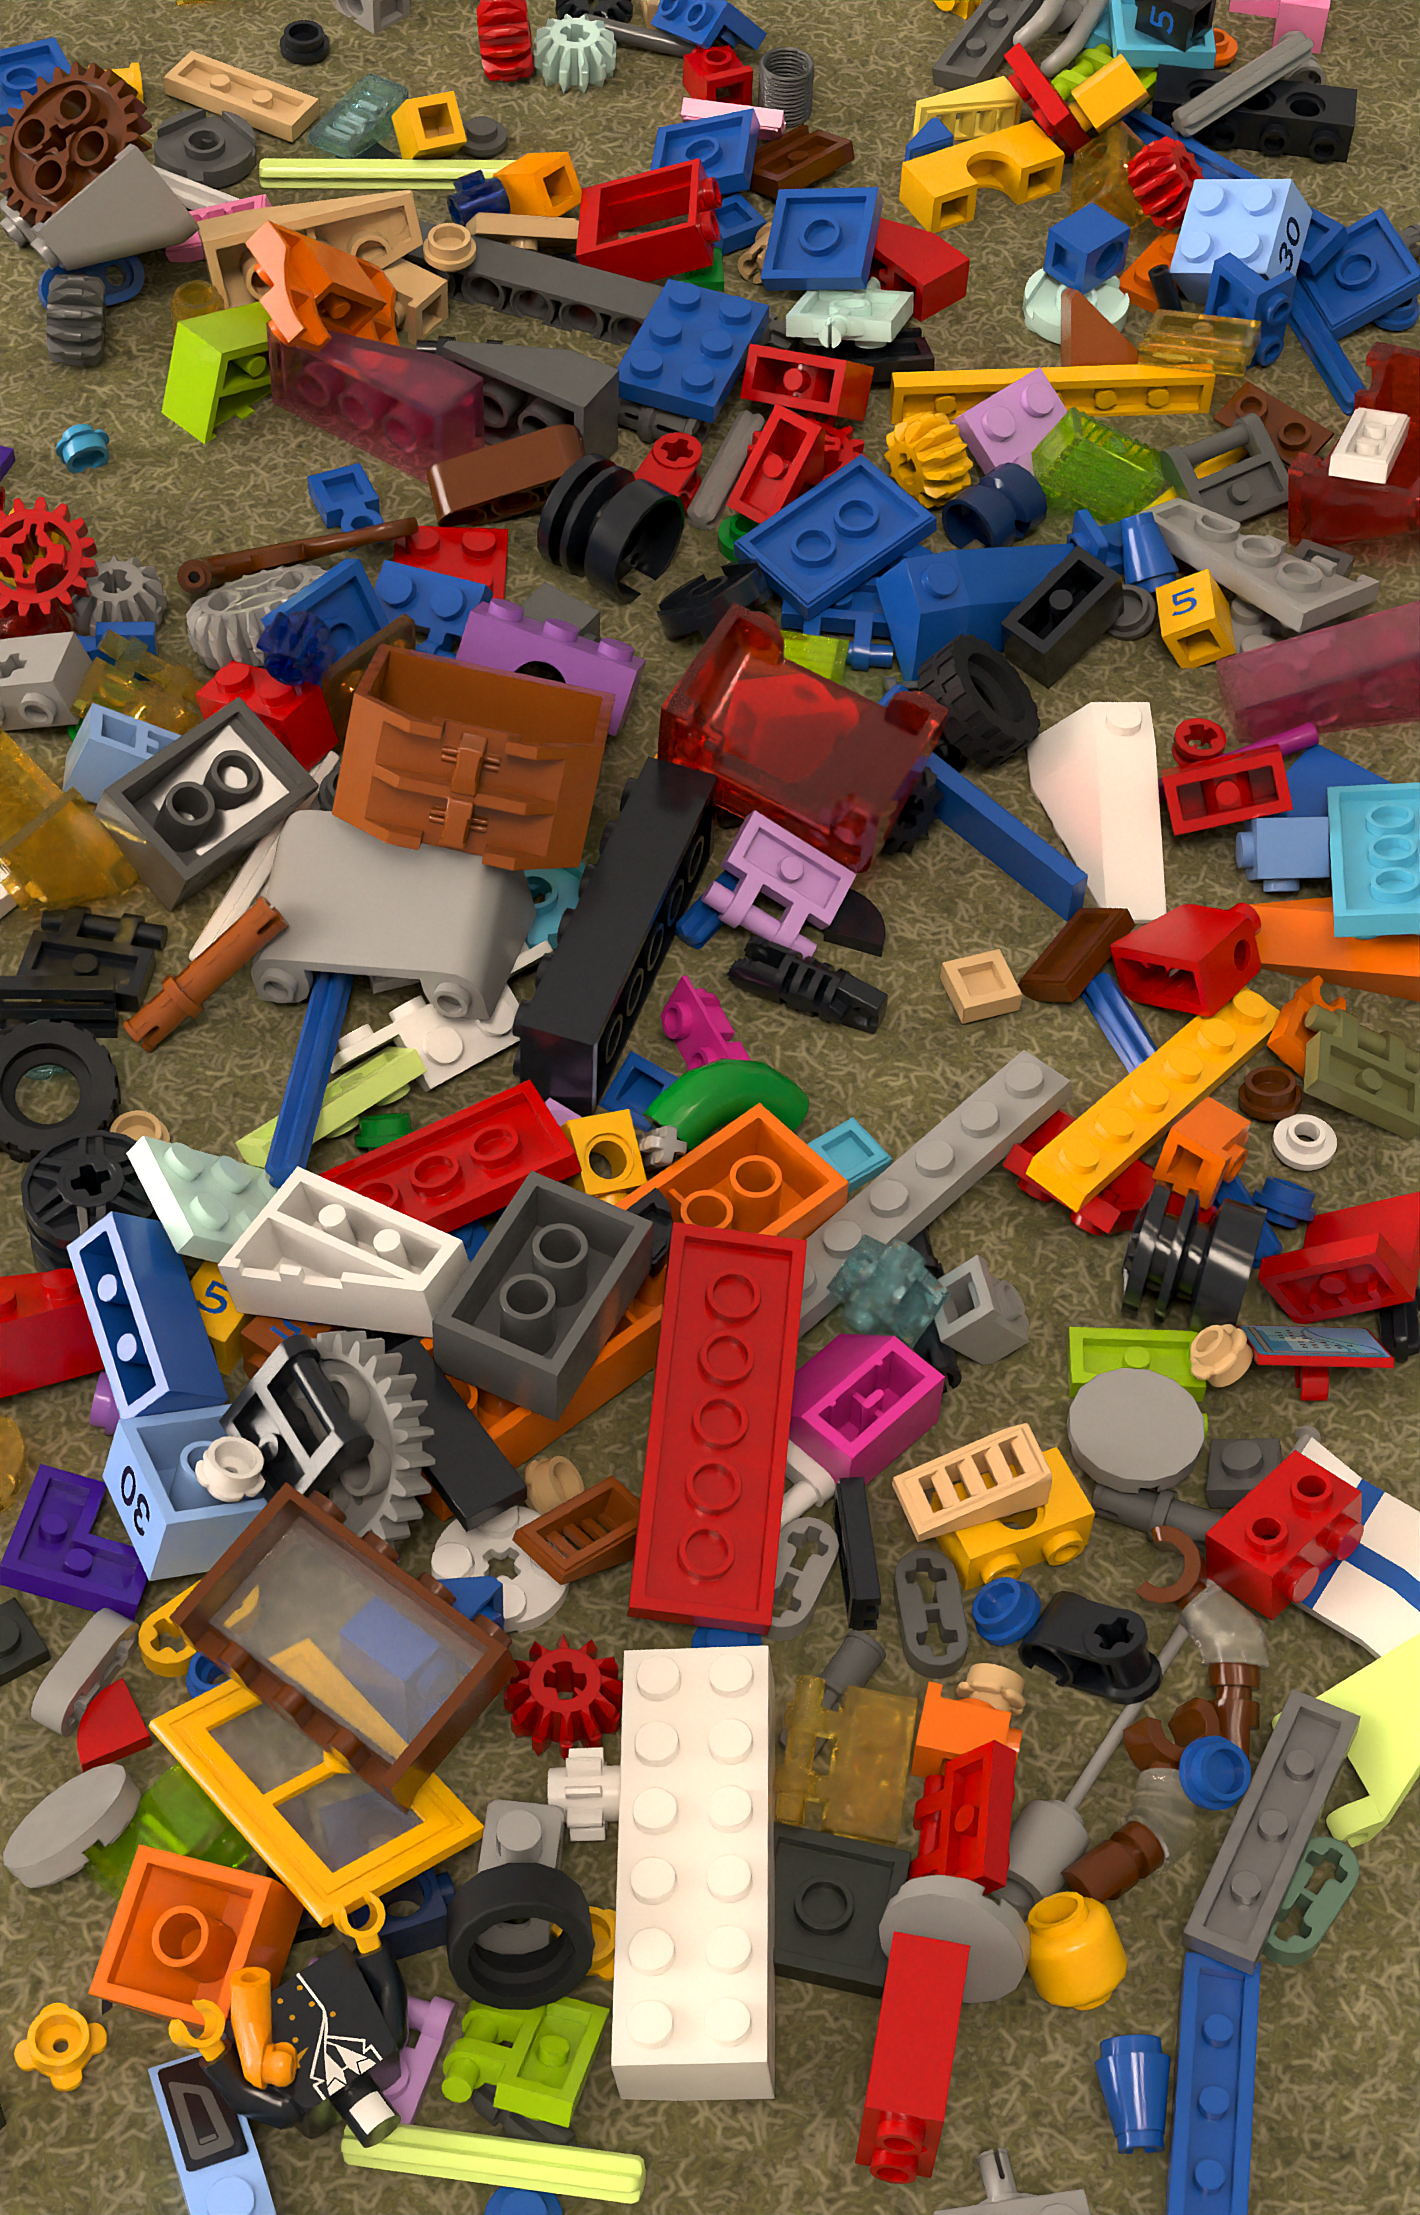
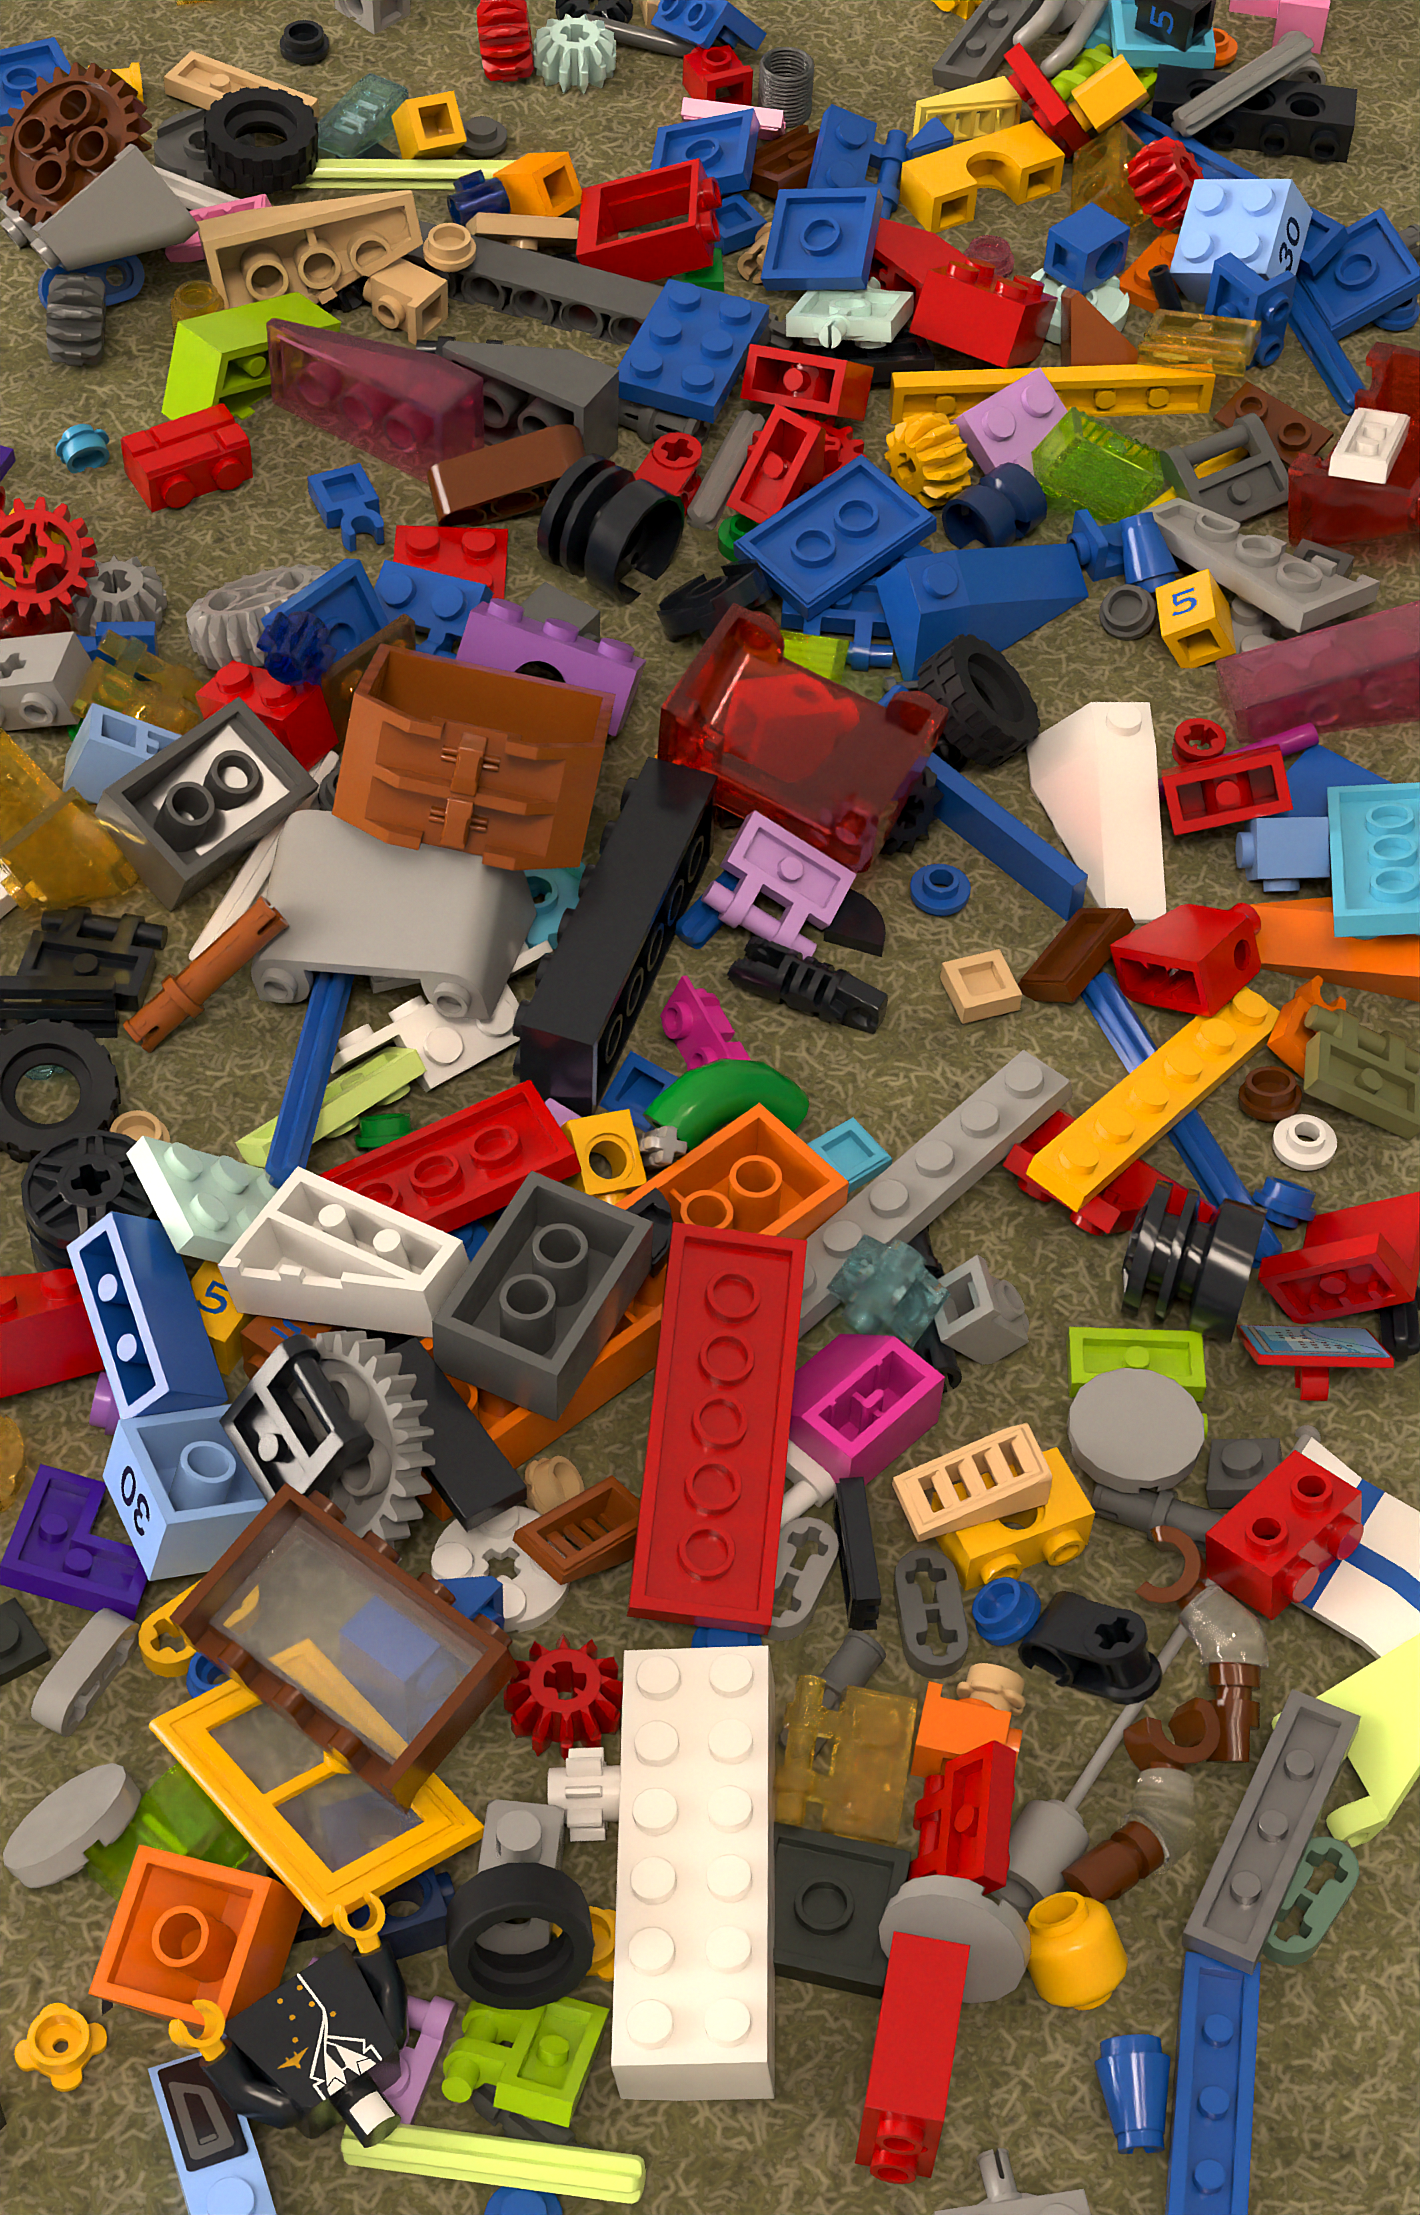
(110, 1728): red tile -> none
(187, 458): none -> red brick
(213, 571): reddish brown plant -> none
(231, 1469): white plate -> none
(252, 2028): light orange arm -> none
(260, 112): none -> black tyre
(320, 290): orange bracket -> none
(848, 148): none -> blue plate
(939, 900): none -> blue plate
(984, 313): none -> red brick
(992, 250): none -> clear pink plate
(1063, 617): black brick -> none
(1204, 1150): orange brick -> none
(1214, 1772): blue plate -> none
(1220, 1355): tan plate -> none

